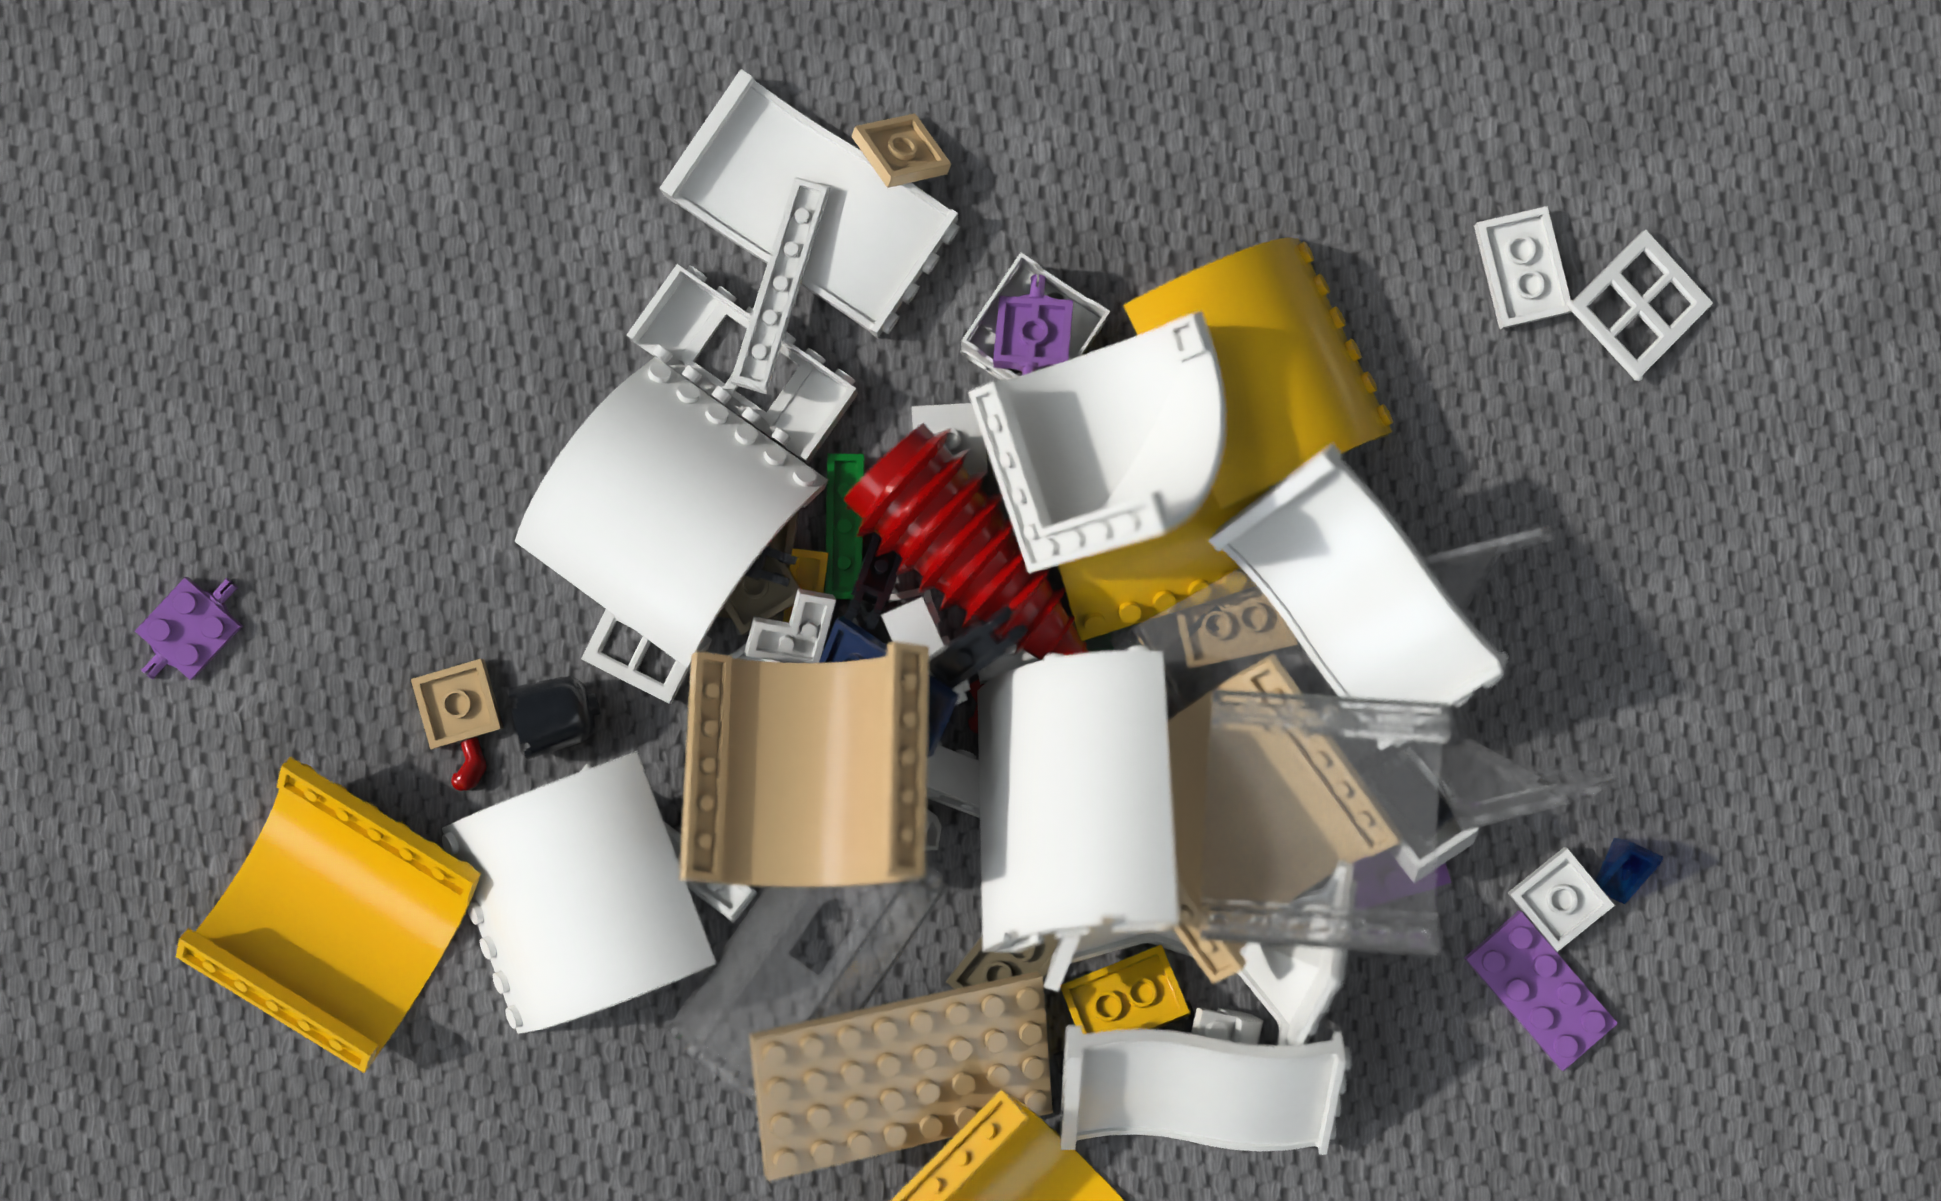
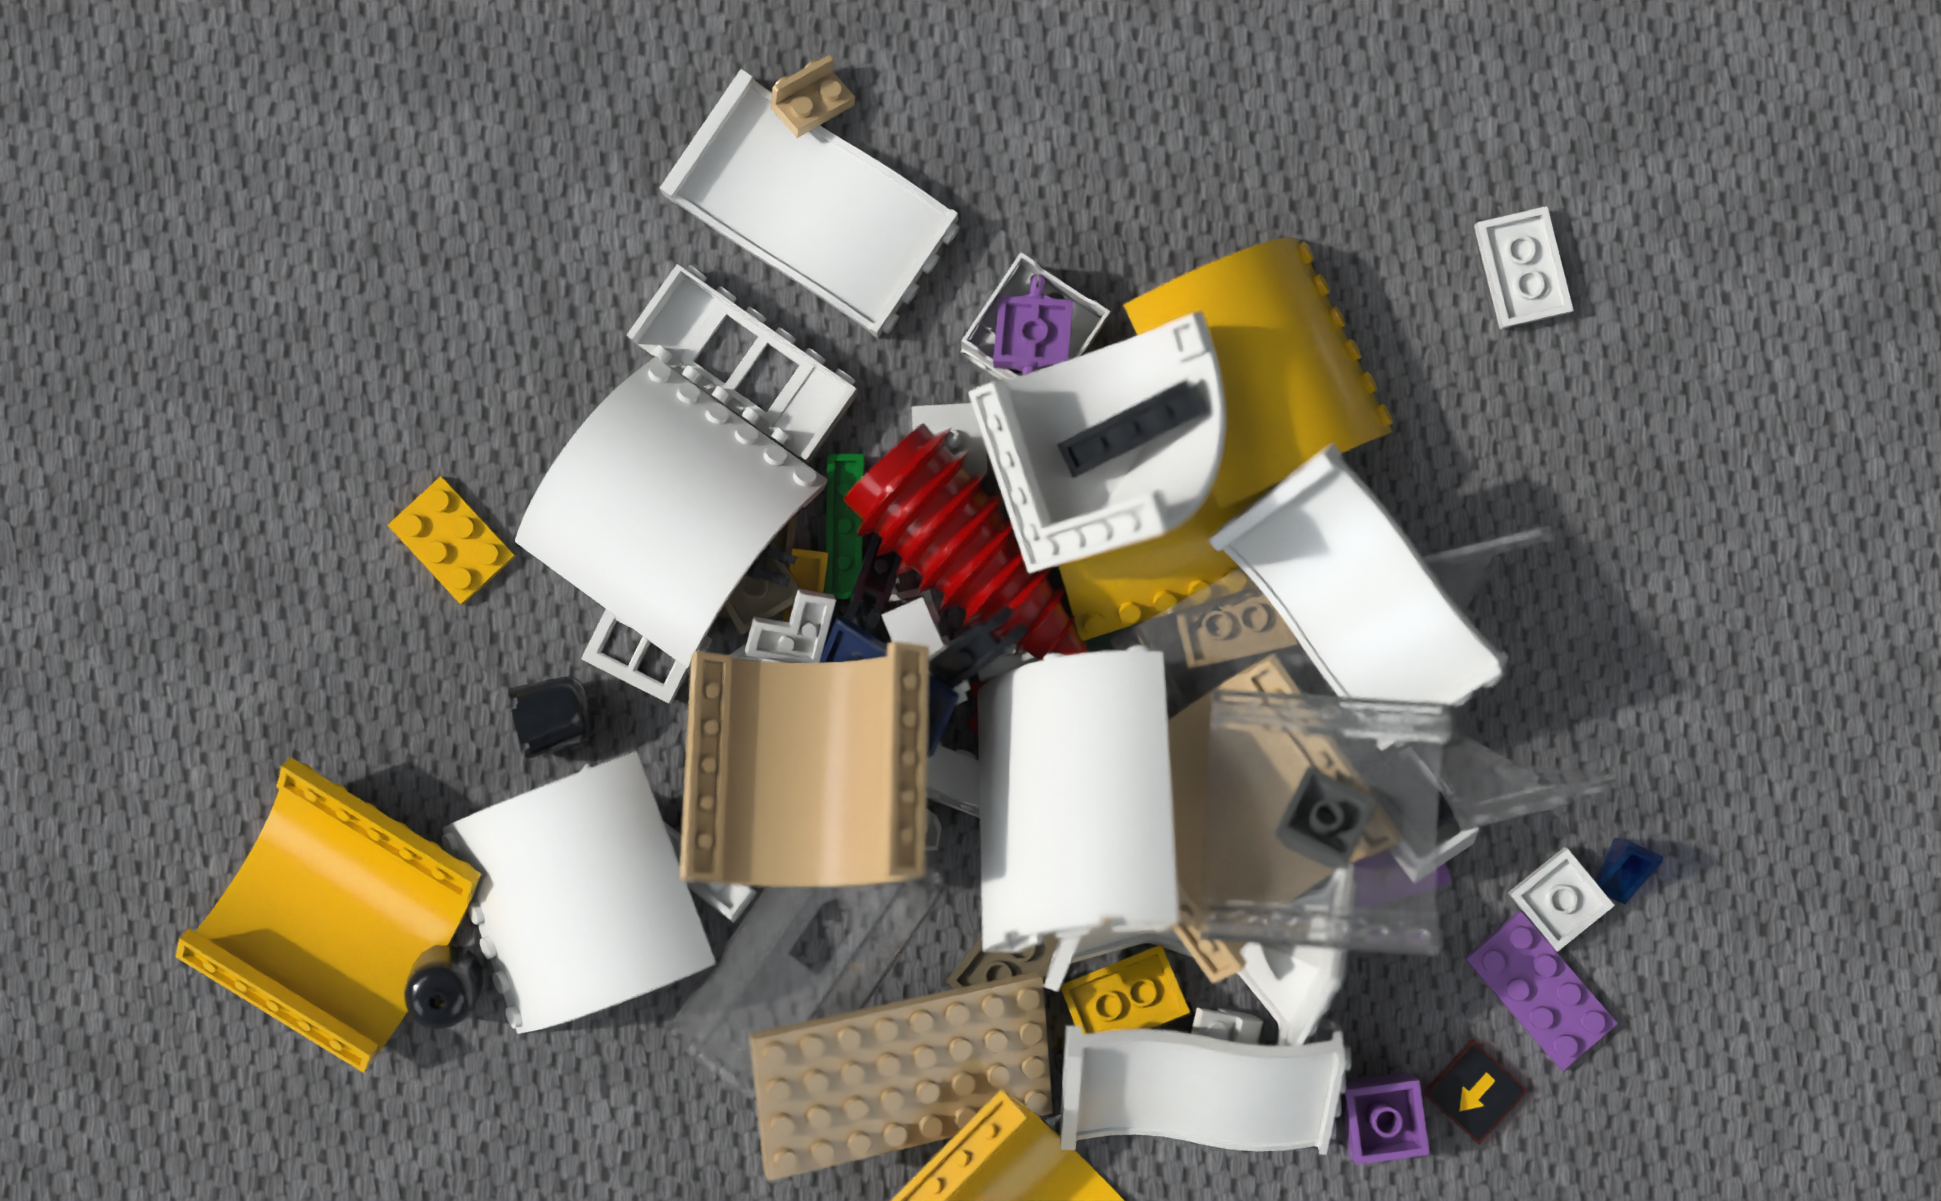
(189, 628): medium lavender plate -> none
(444, 972): none -> black cylinder
(451, 540): none -> yellow plate
(457, 703): tan plate -> none
(472, 768): red arm -> none
(780, 285): white tile -> none
(810, 96): none -> tan bracket
(901, 150): tan plate -> none
(1132, 427): none -> black plate
(1325, 819): none -> dark grey slope
(1384, 1118): none -> medium lavender brick
(1475, 1091): none -> black tile
(1640, 304): white window -> none

